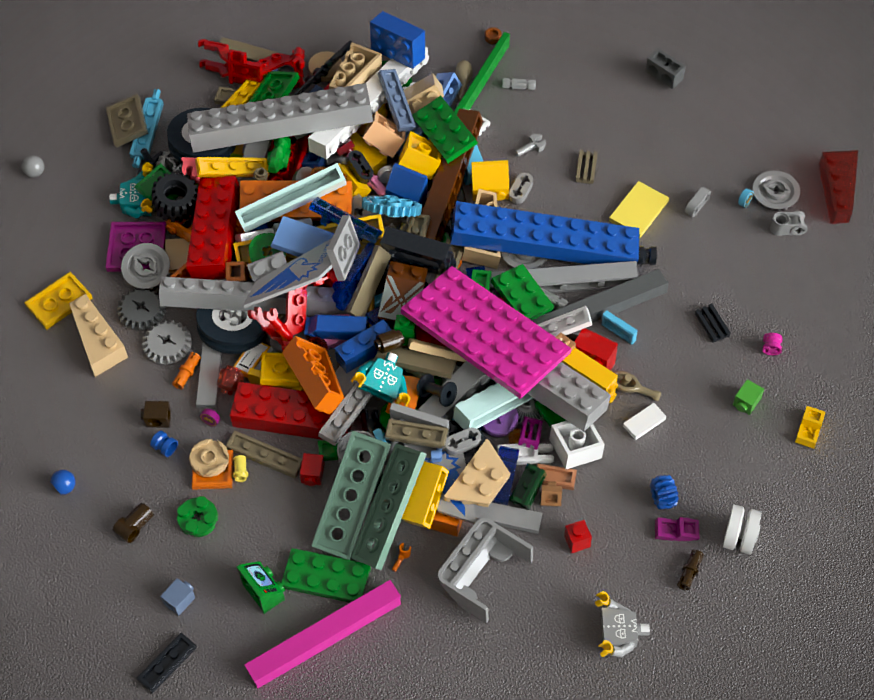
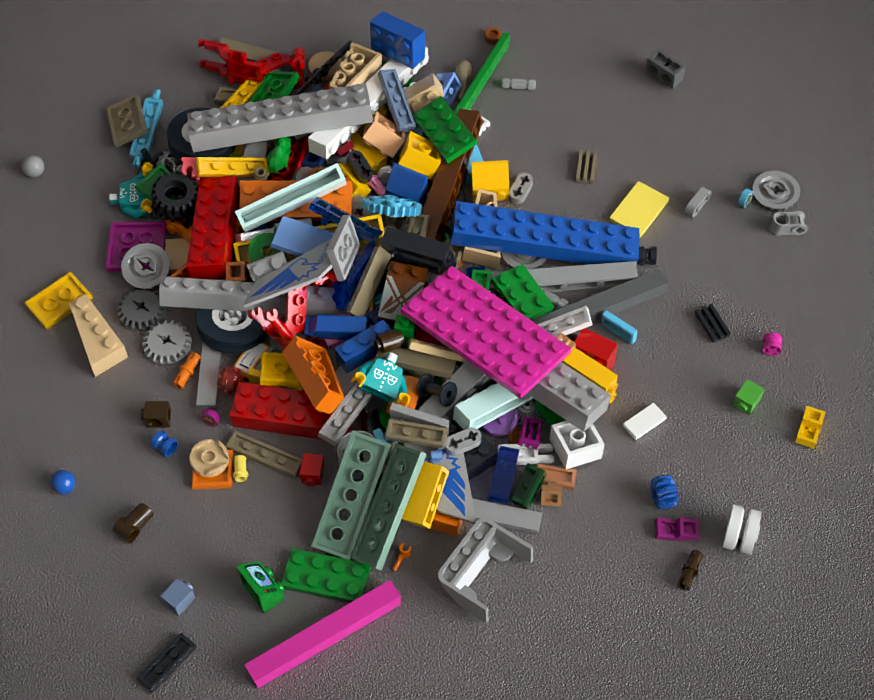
(197, 506): green plate -> none
(327, 450): green tile -> none
(480, 478): tan wing -> none
(532, 145): light grey bar -> none
(577, 536): red brick -> none
(618, 627): light grey torso -> none
(629, 384): dark tan piece -> none
(838, 180): clear red wedge -> none

